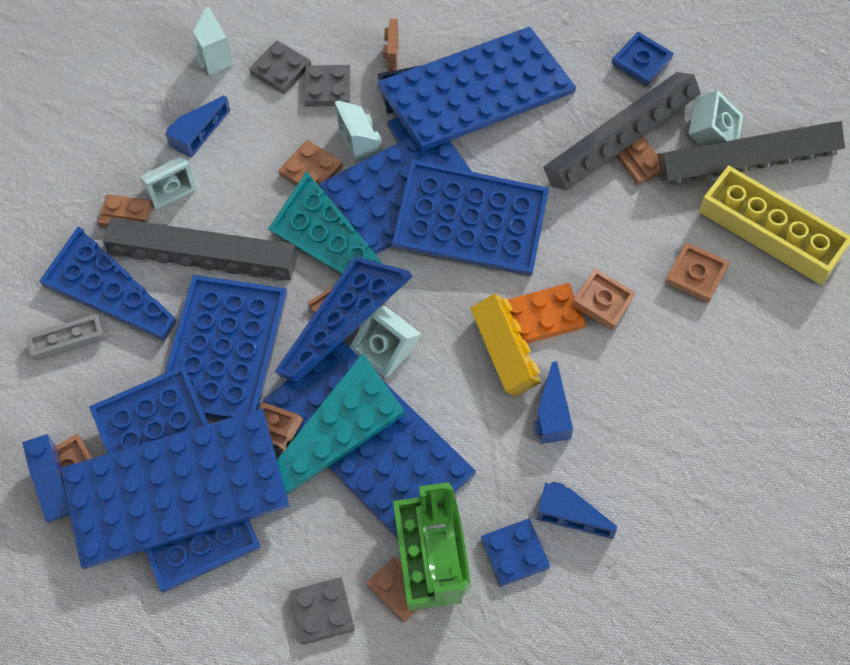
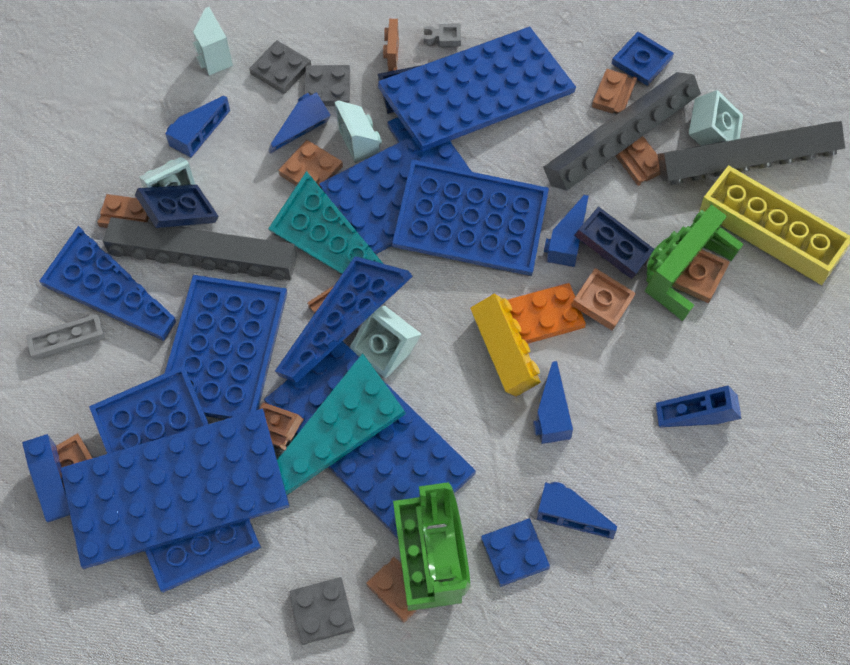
(176, 205): none -> dark blue plate
(305, 117): none -> blue slope
(446, 35): none -> light grey plate
(563, 244): none -> blue slope
(614, 92): none -> nougat plate
(614, 242): none -> dark blue plate
(681, 250): none -> bright green piece
(700, 408): none -> blue slope

